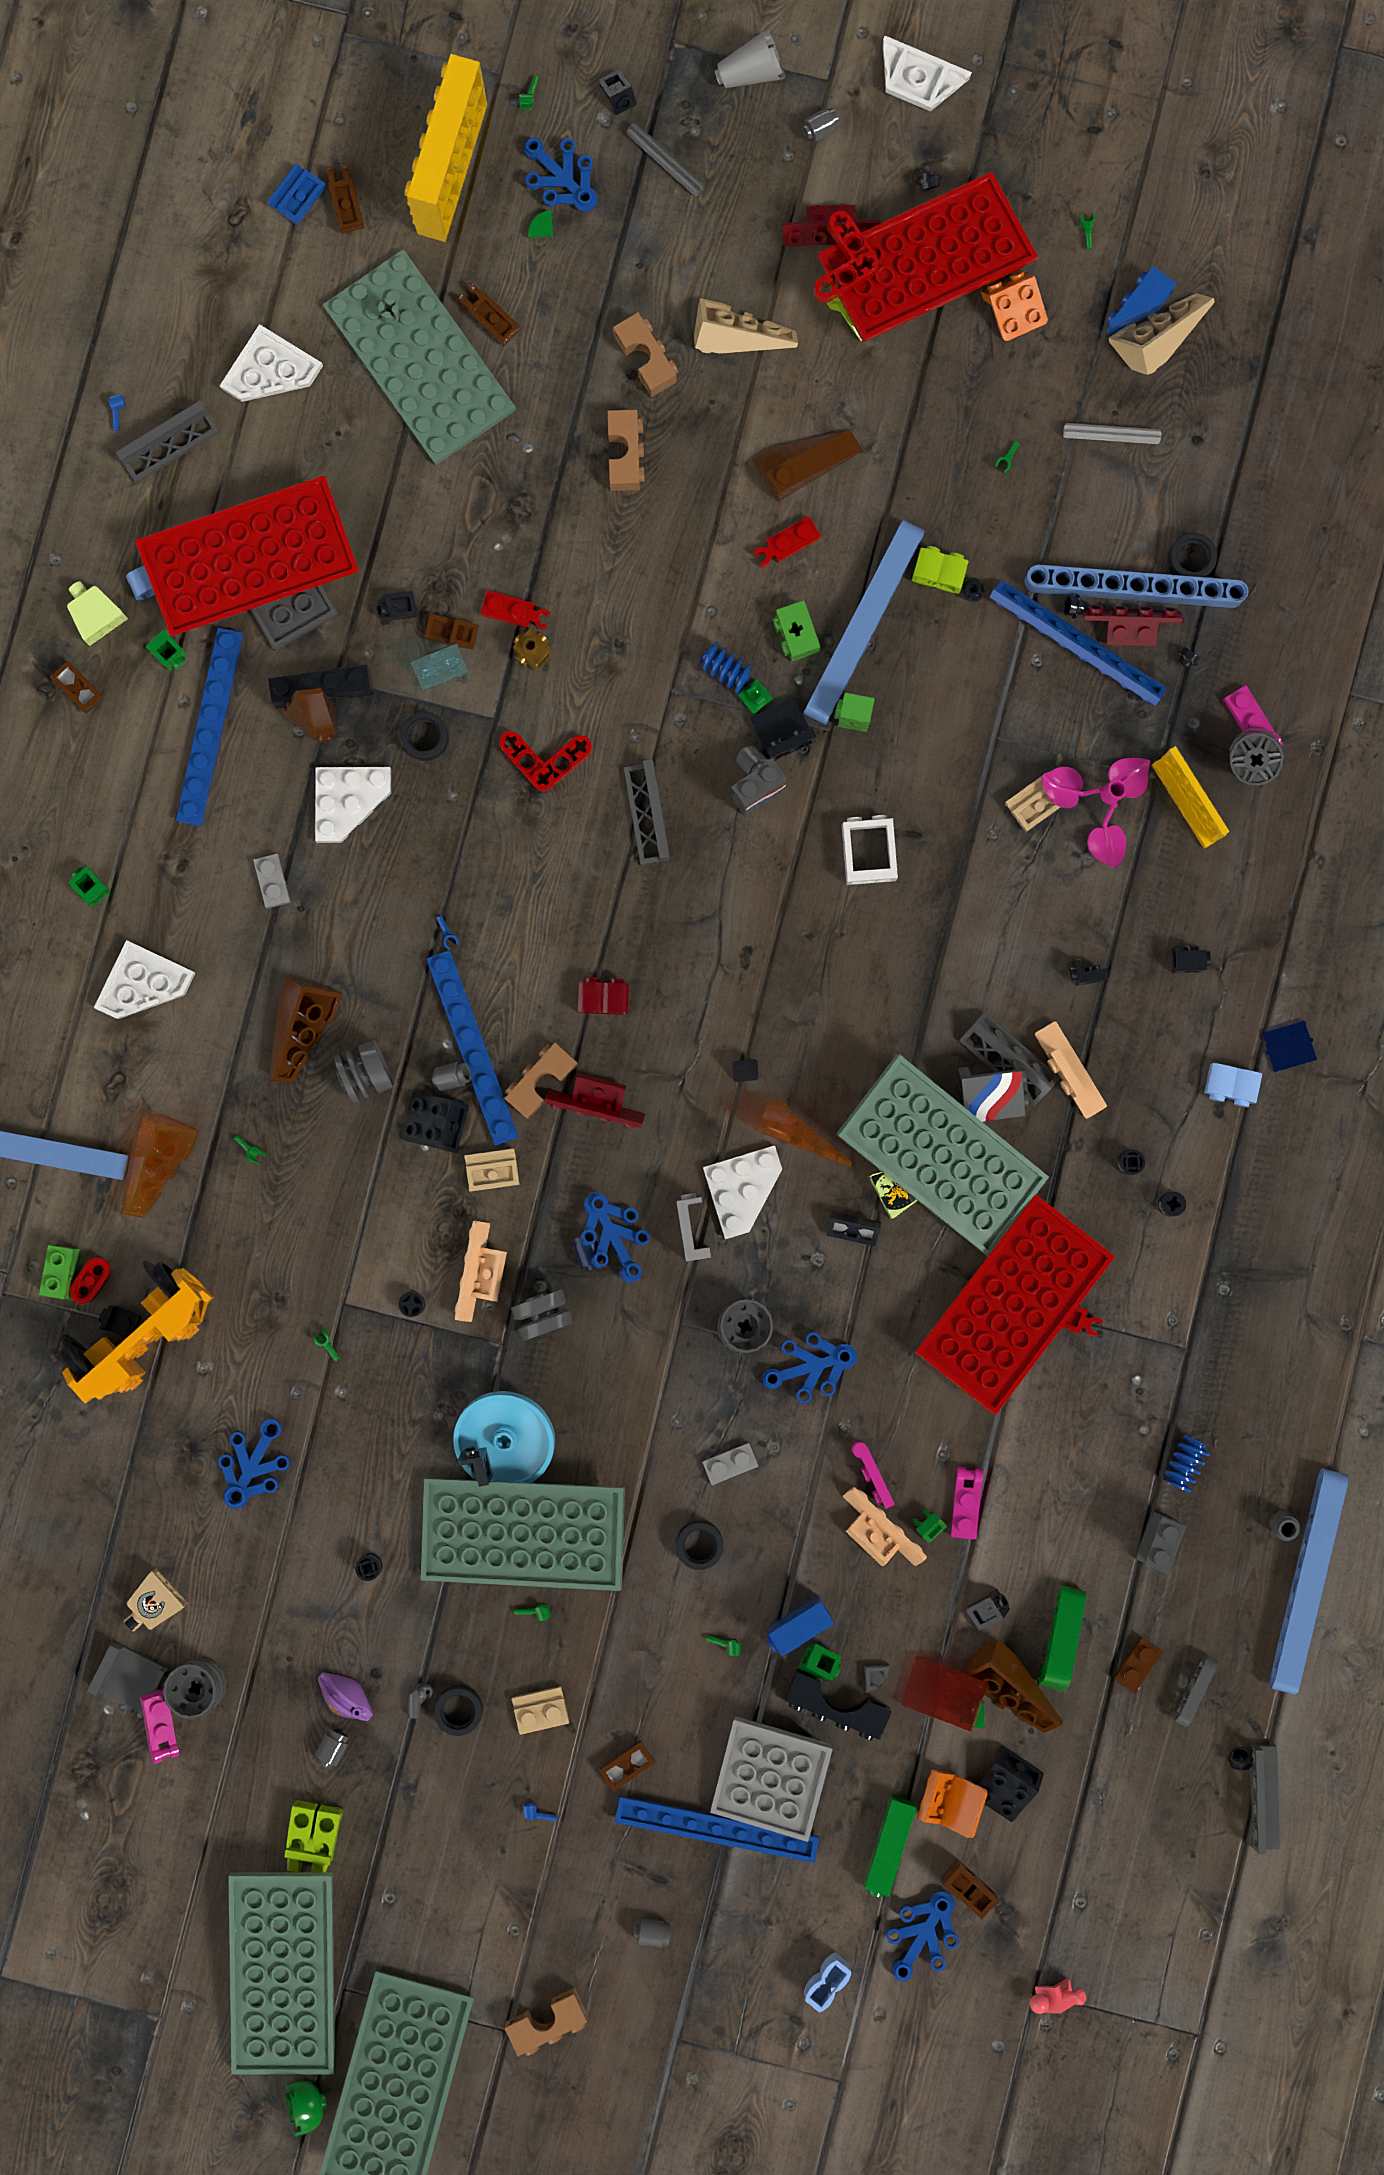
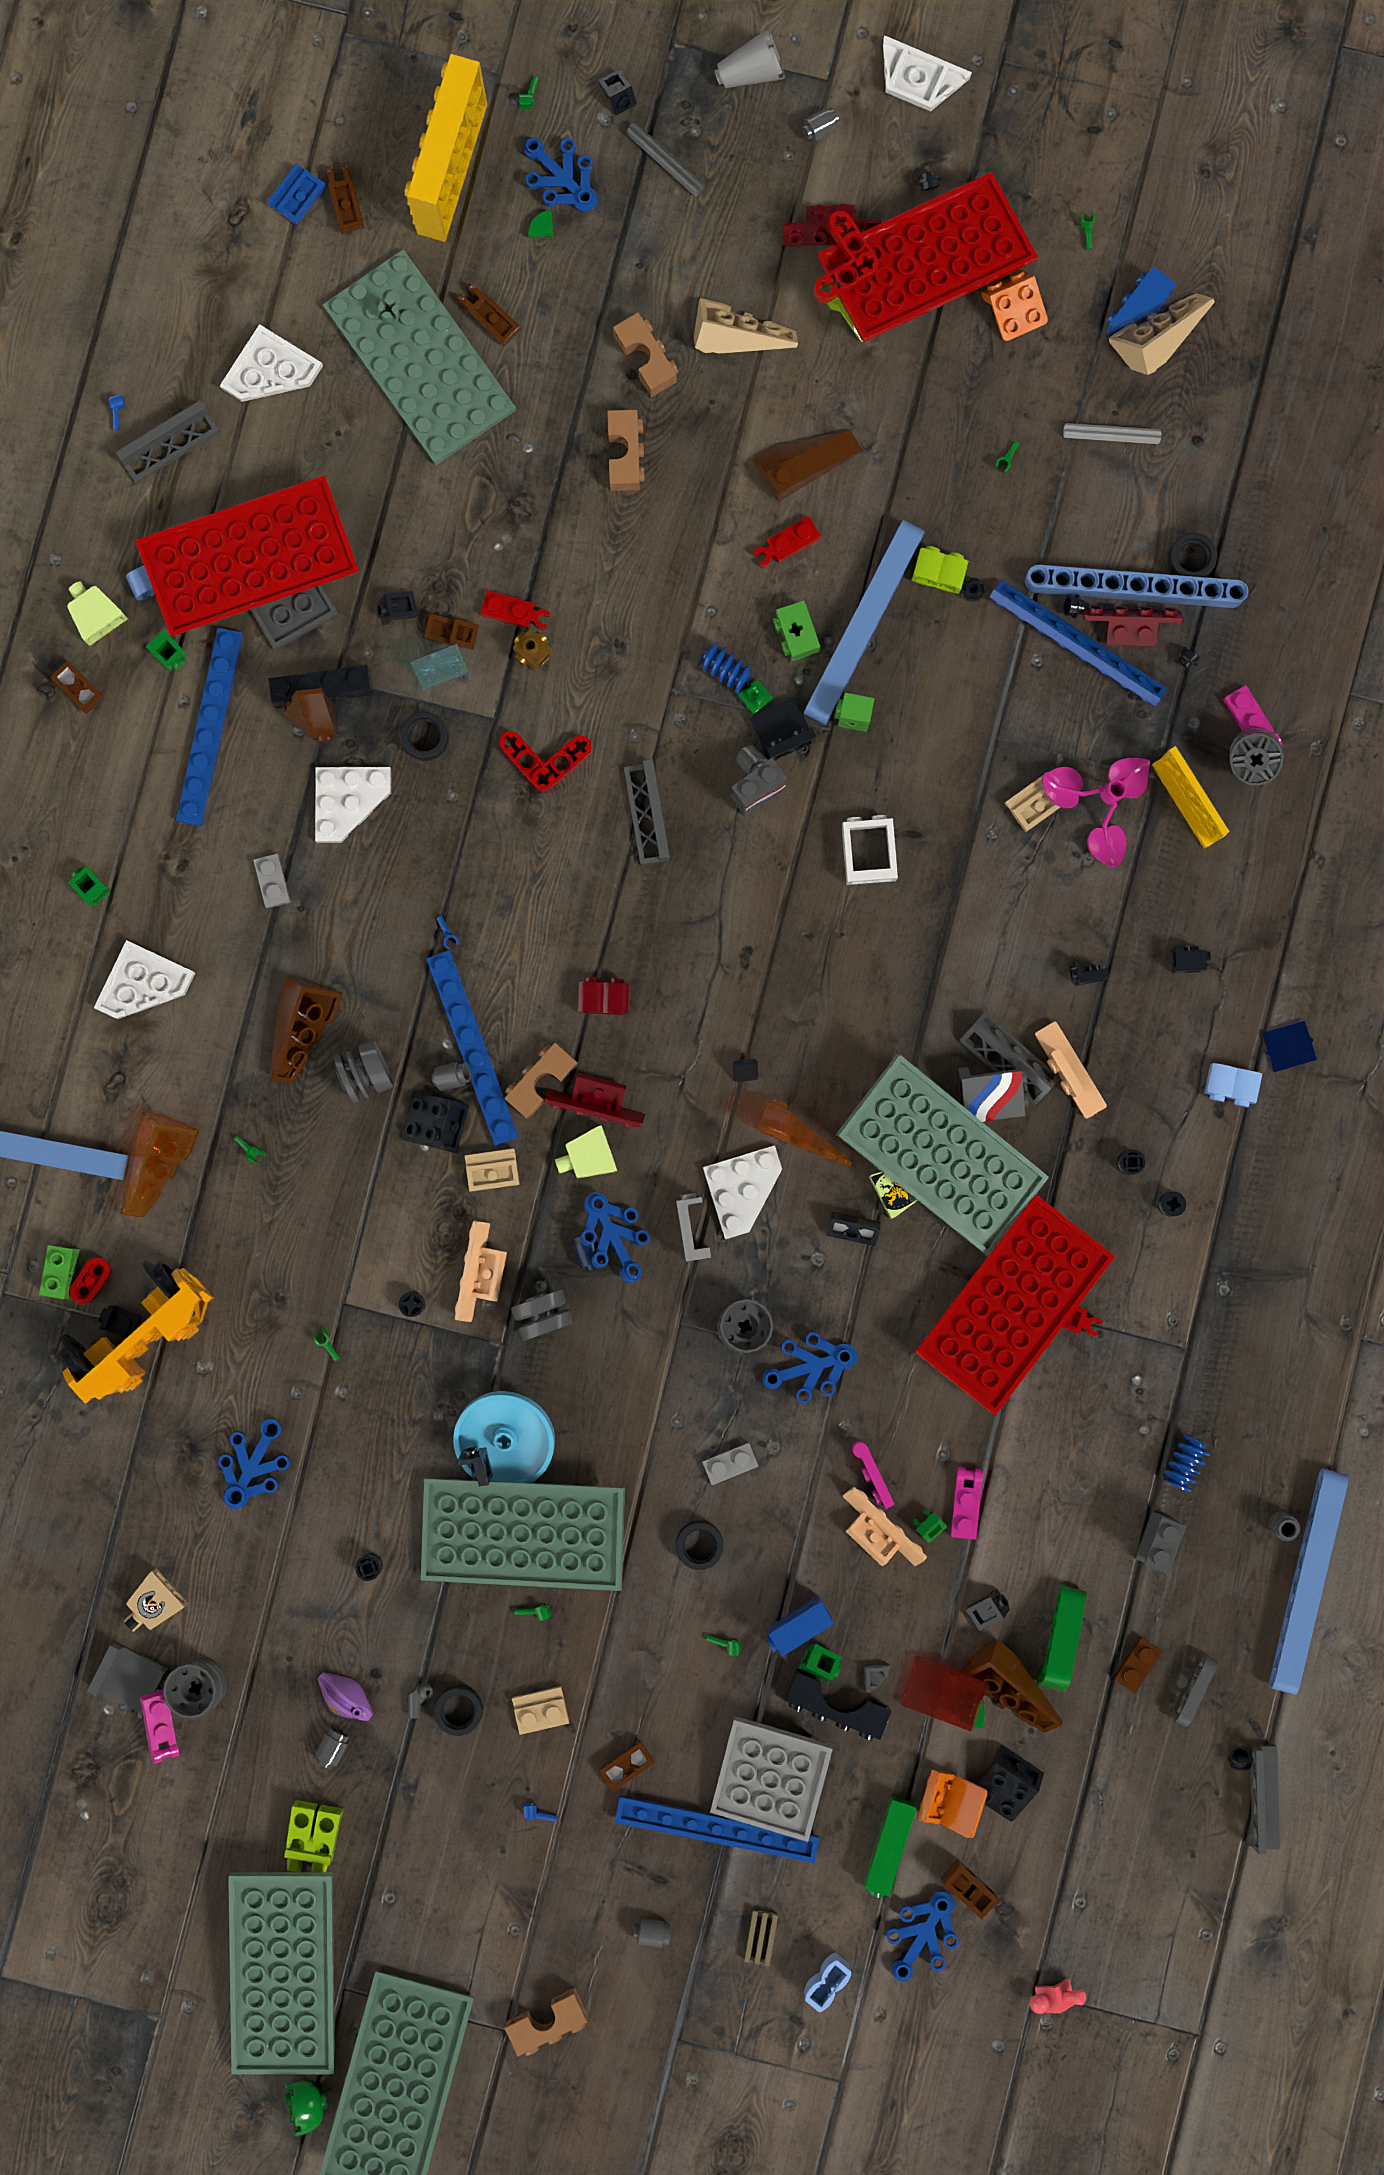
(588, 1155): none -> yellowish green torso
(757, 1959): none -> dark tan tile

